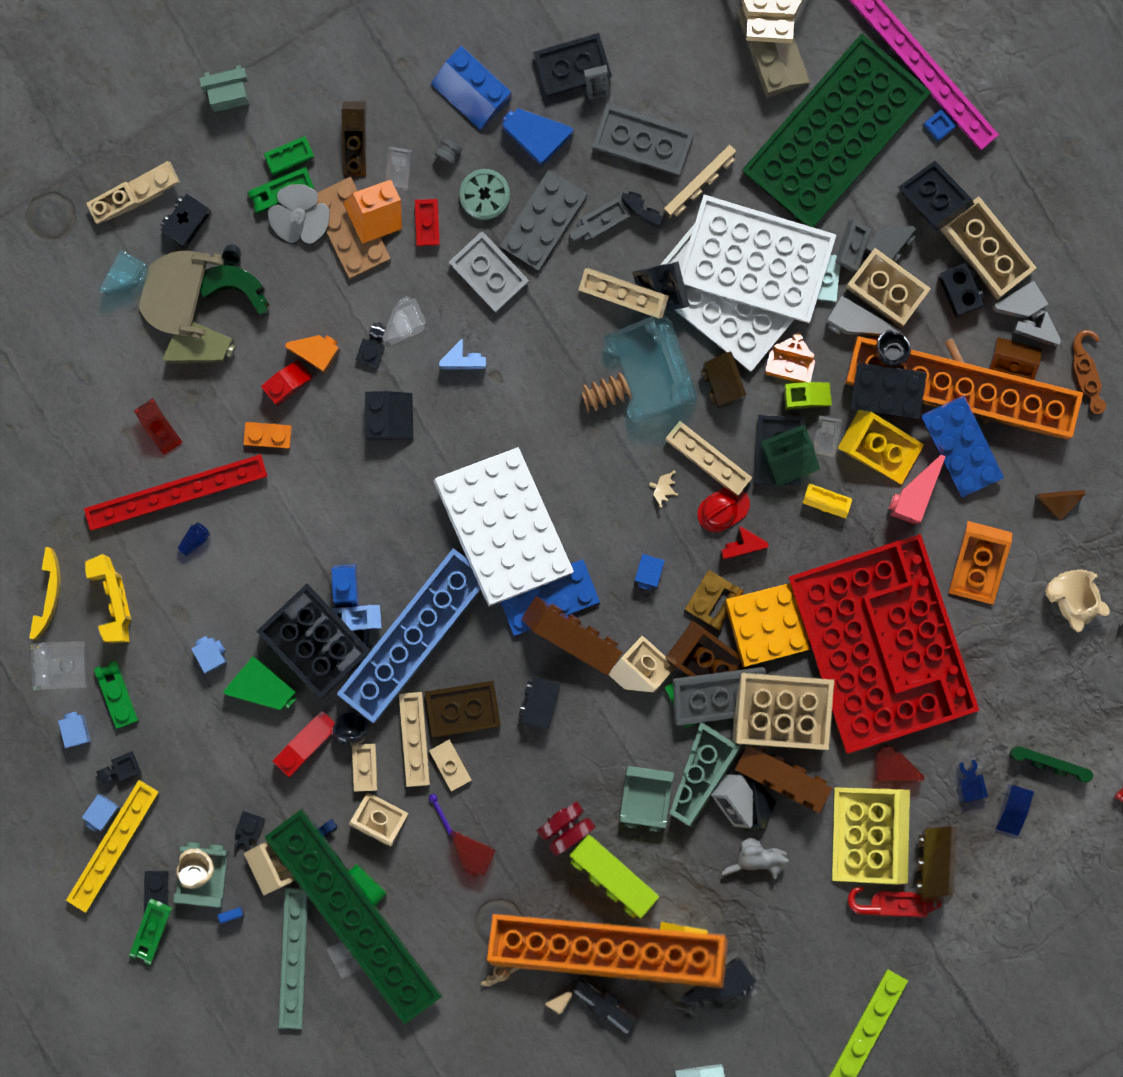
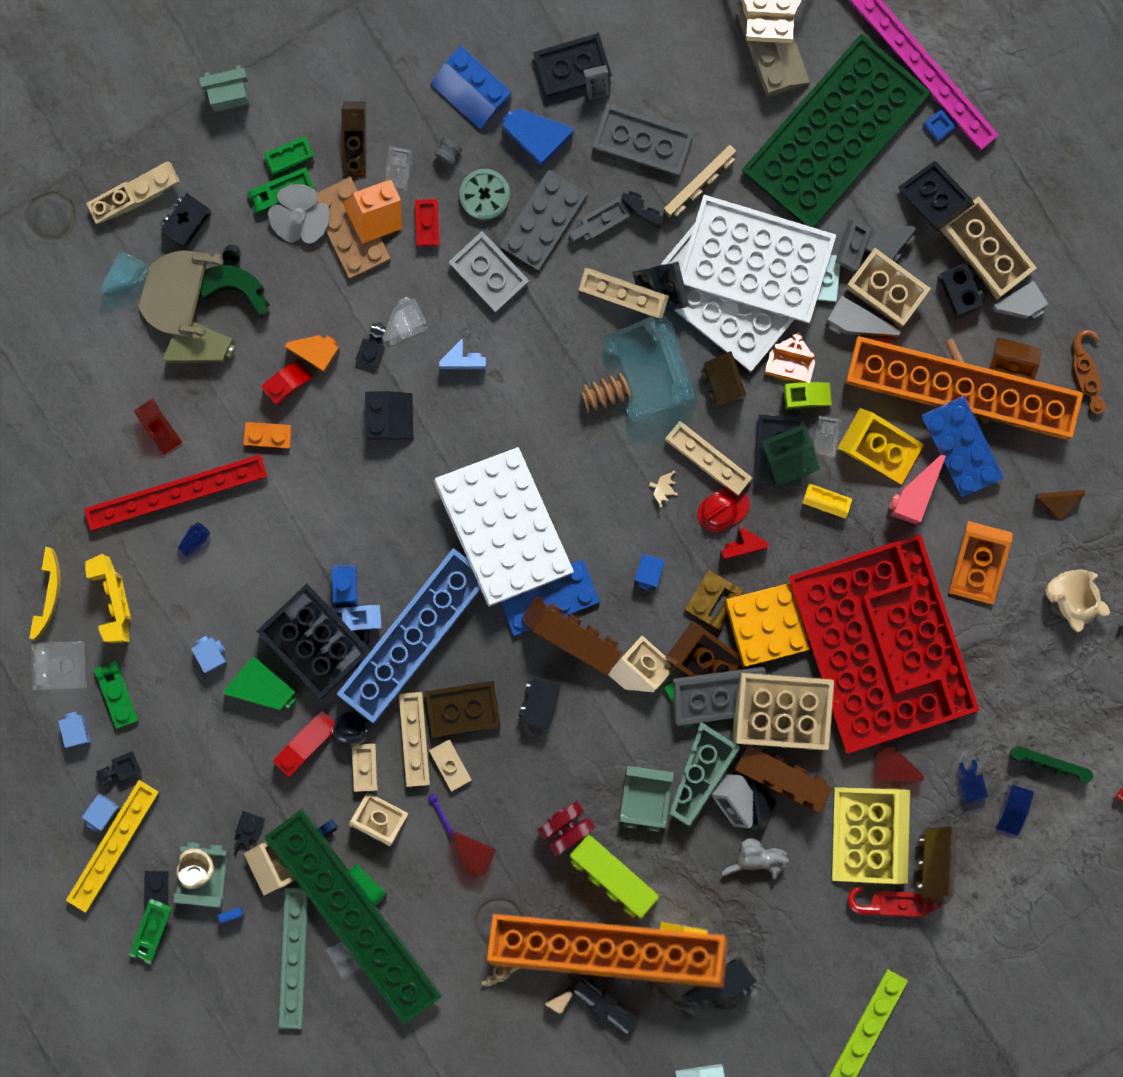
(888, 390): black plate -> none
(893, 348): black hair -> none
(1044, 333): light grey slope -> none

